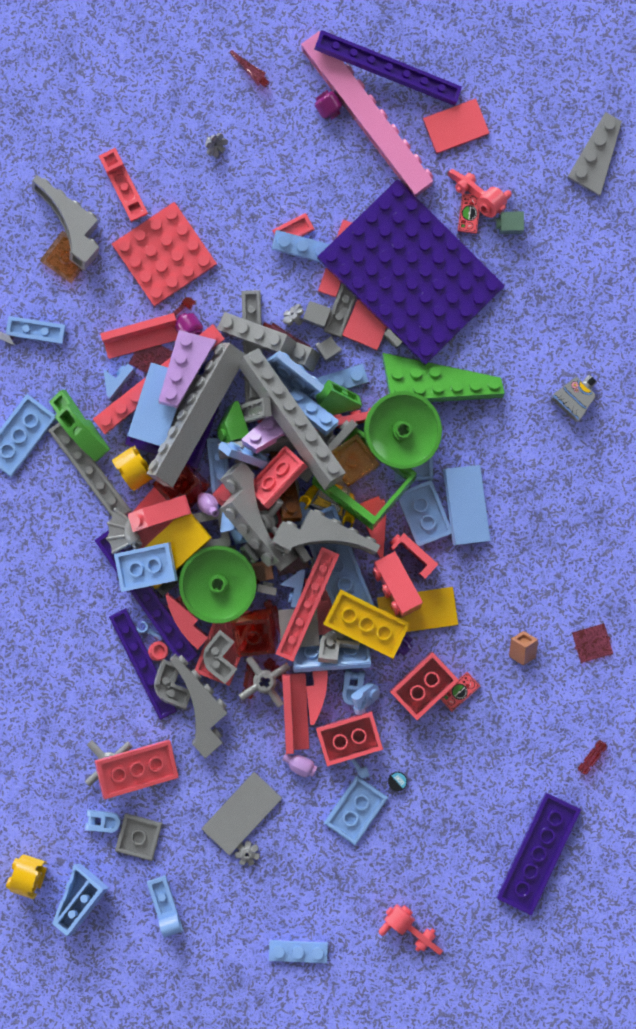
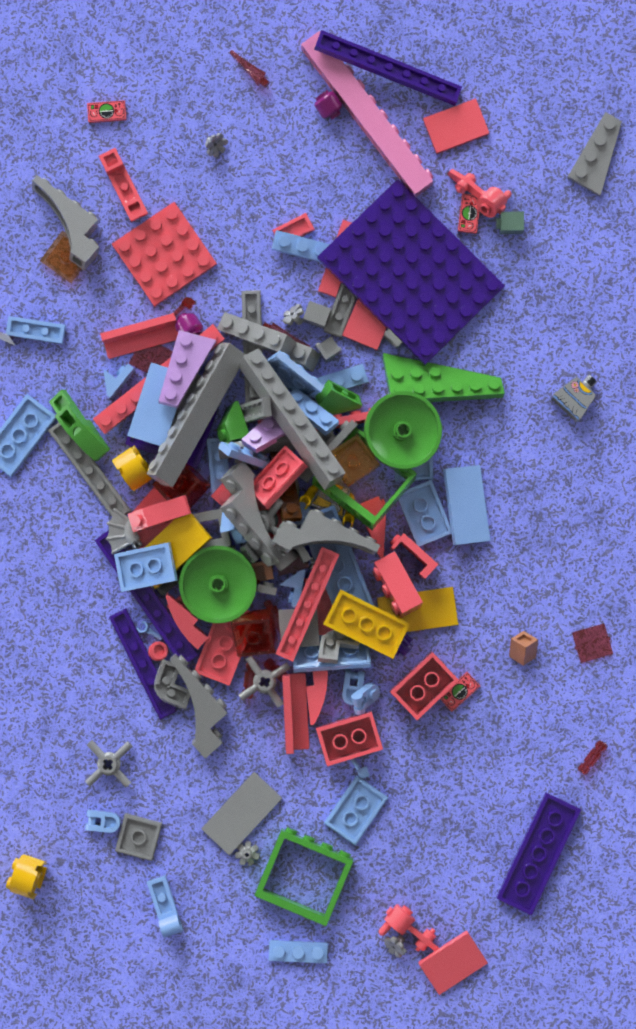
(79, 899): light blue wedge -> none
(106, 111): none -> coral tile
(136, 769): coral plate -> none
(208, 504): lavender plant -> none
(214, 658): light grey plate -> none
(295, 907): none -> bright green window
(300, 765): lavender plant -> none
(395, 945): none -> light grey plant
(397, 781): tile -> none
(452, 962): none -> coral tile

